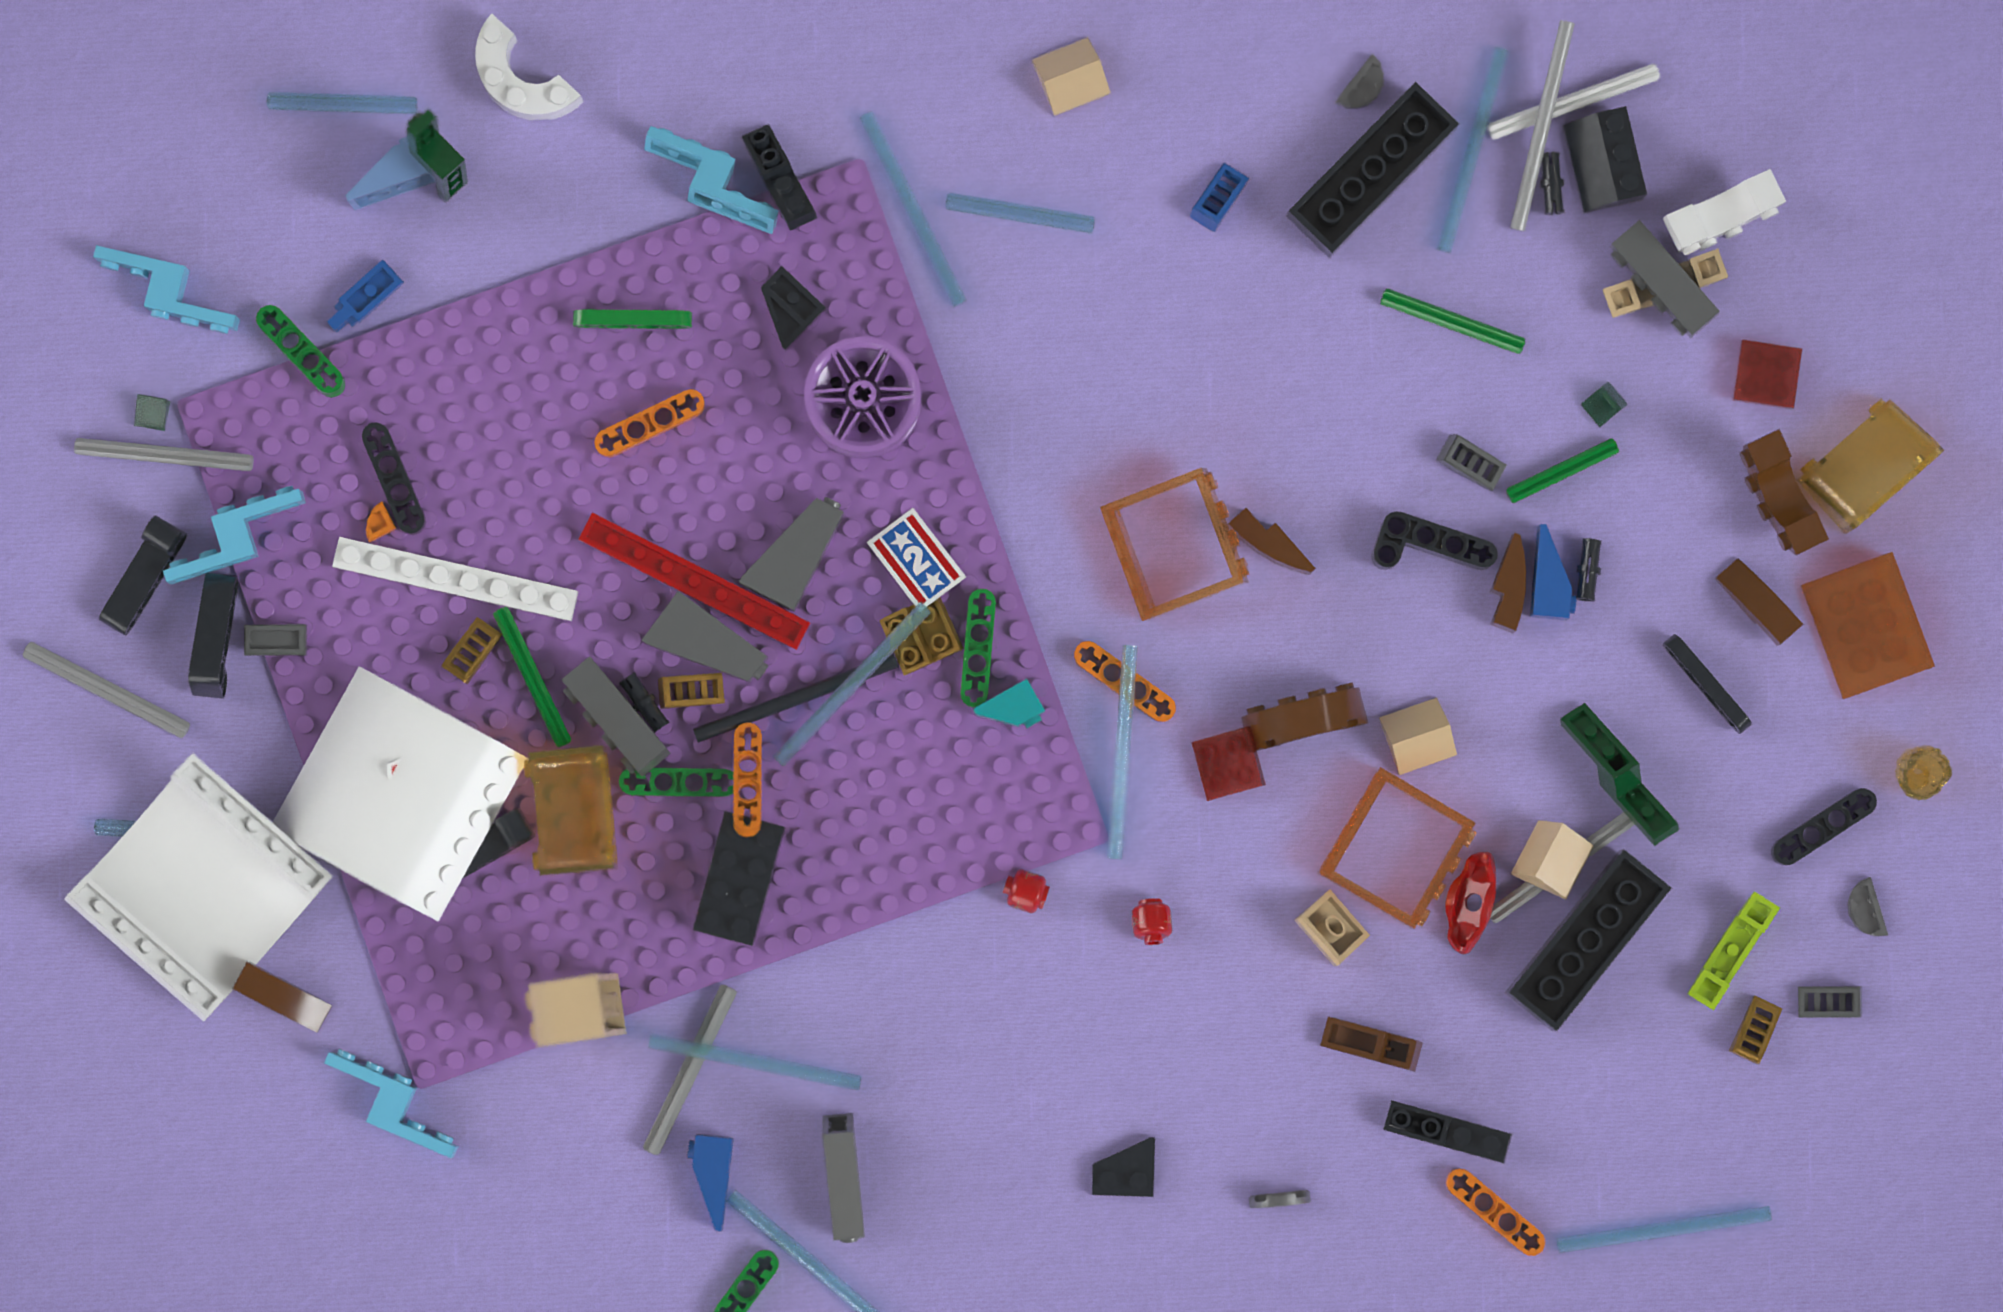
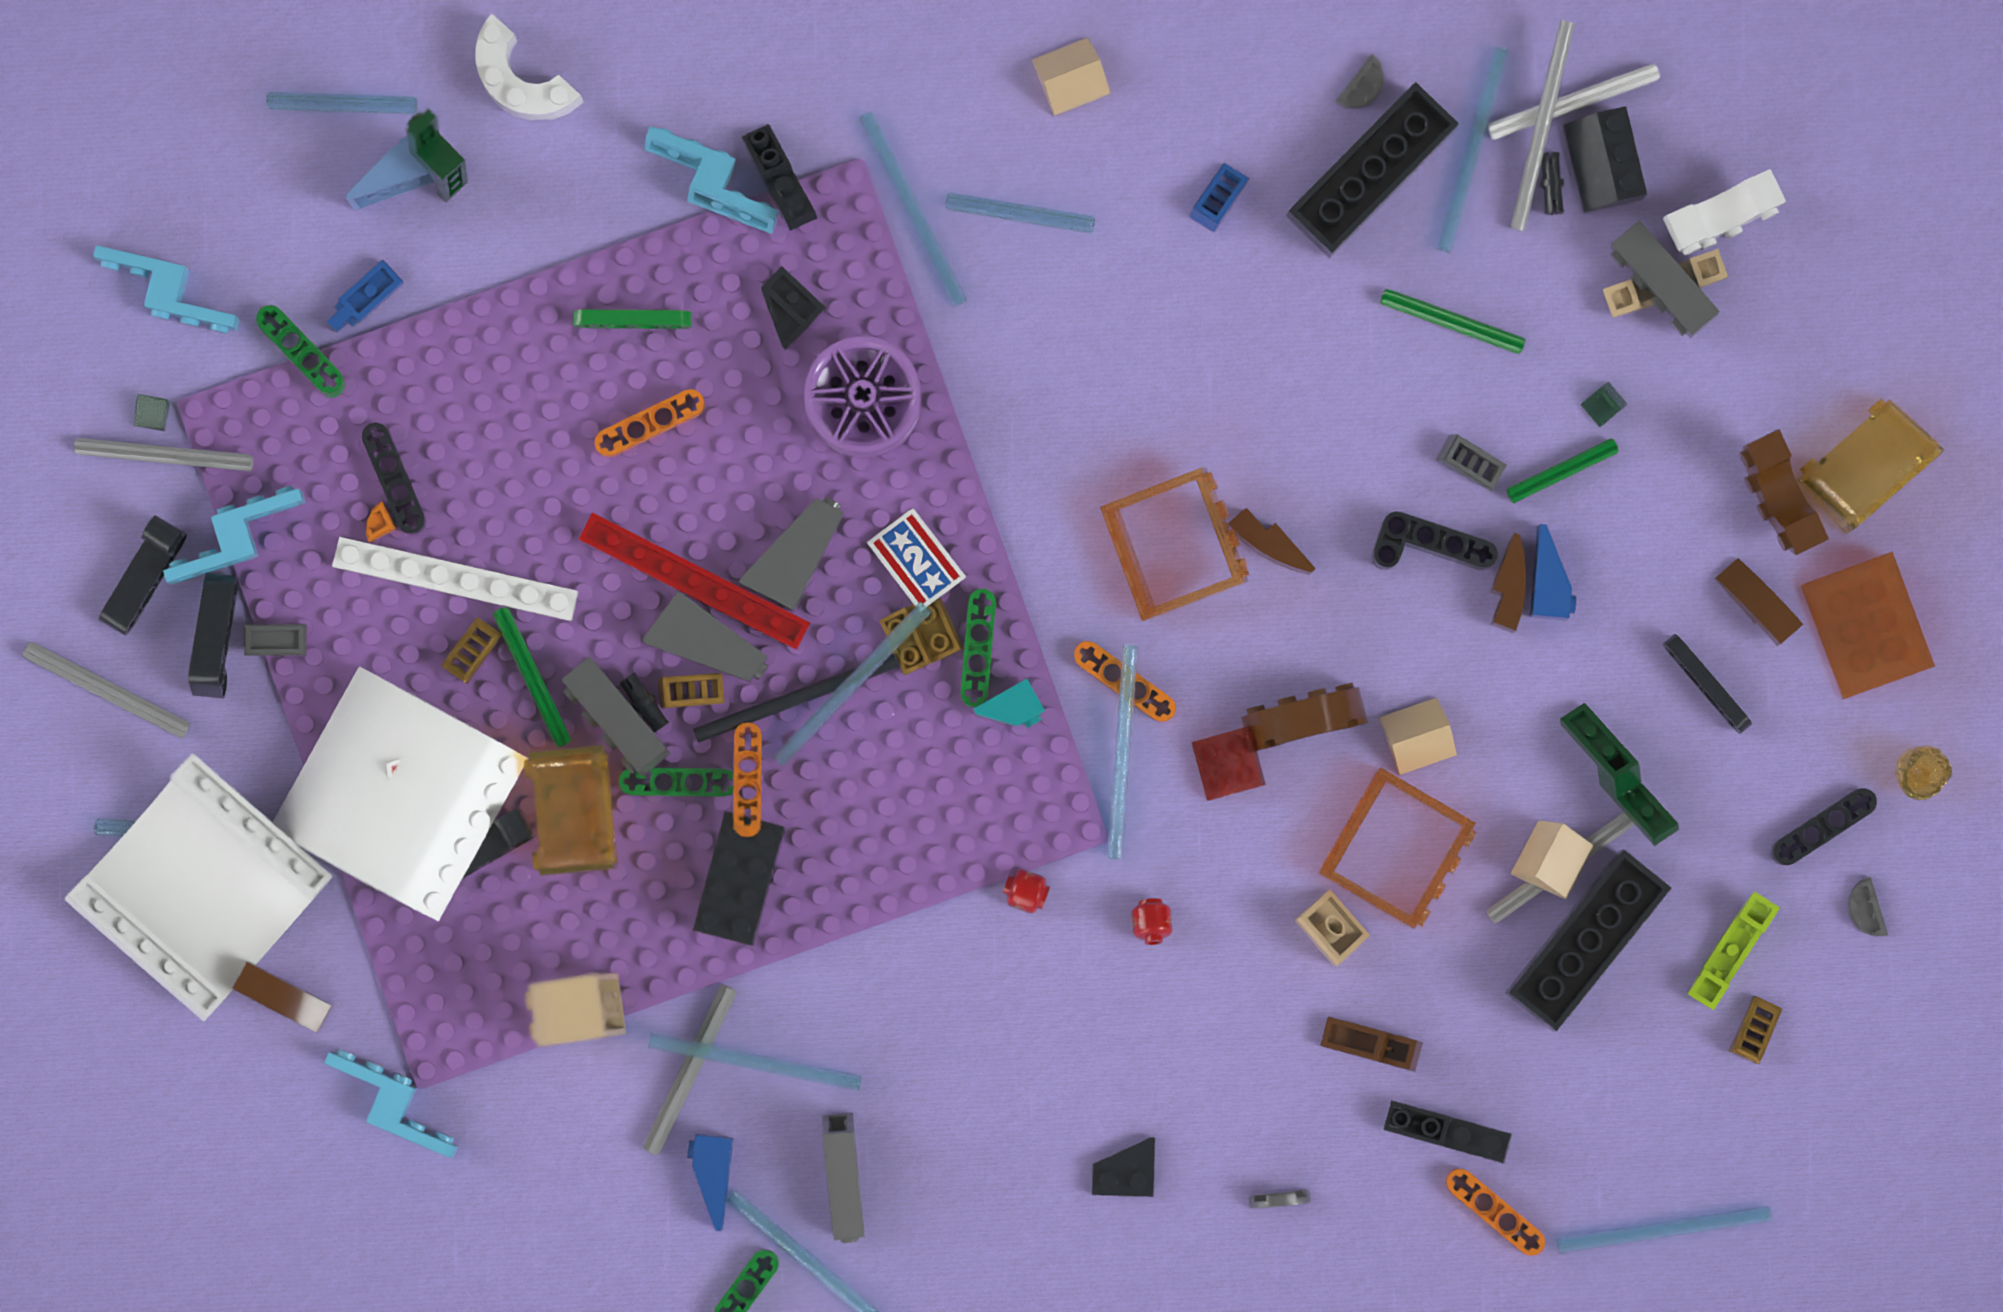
(1476, 878): red piece -> none
(1591, 550): black pin -> none
(1767, 374): clear red tile -> none
(1856, 1011): dark grey slope -> none

